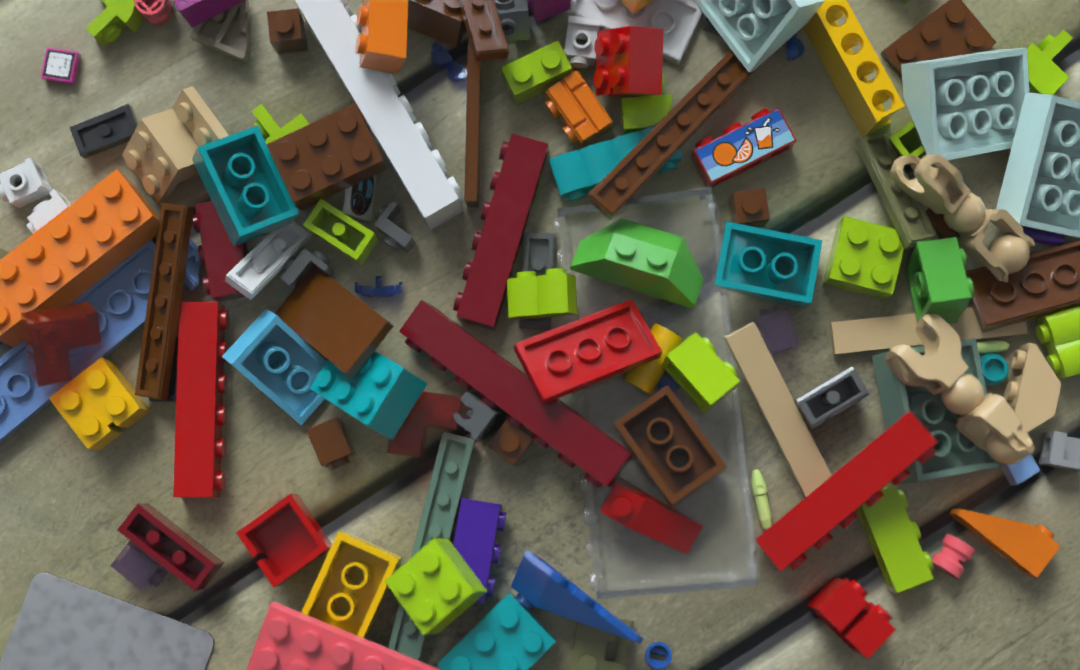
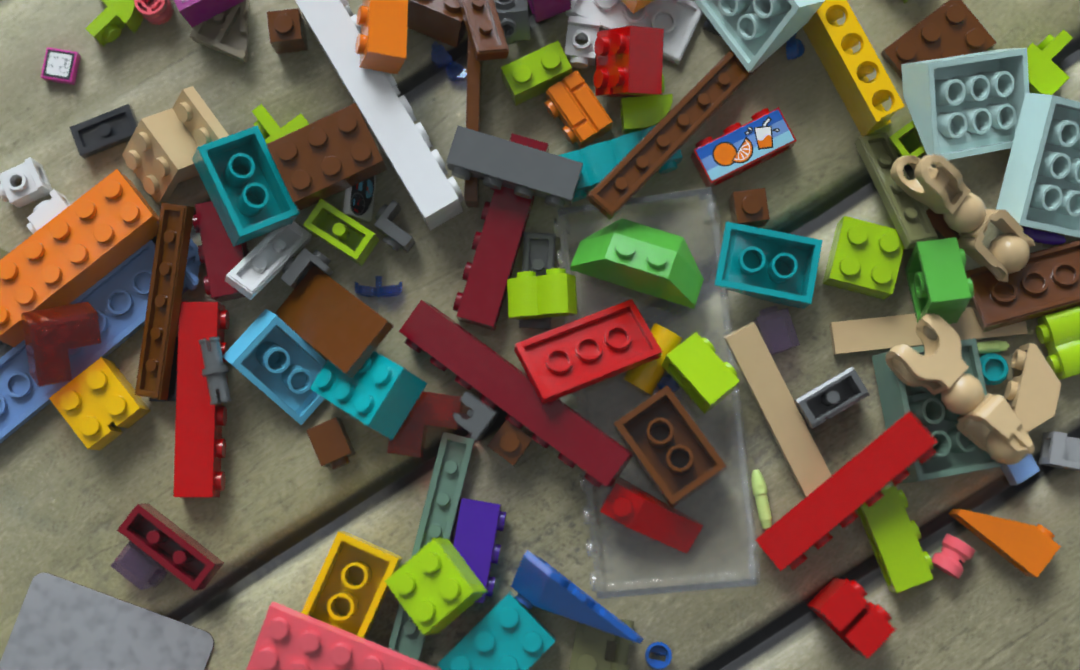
(215, 370): none -> dark grey pin
(287, 537): red piece -> none
(514, 167): none -> dark grey brick

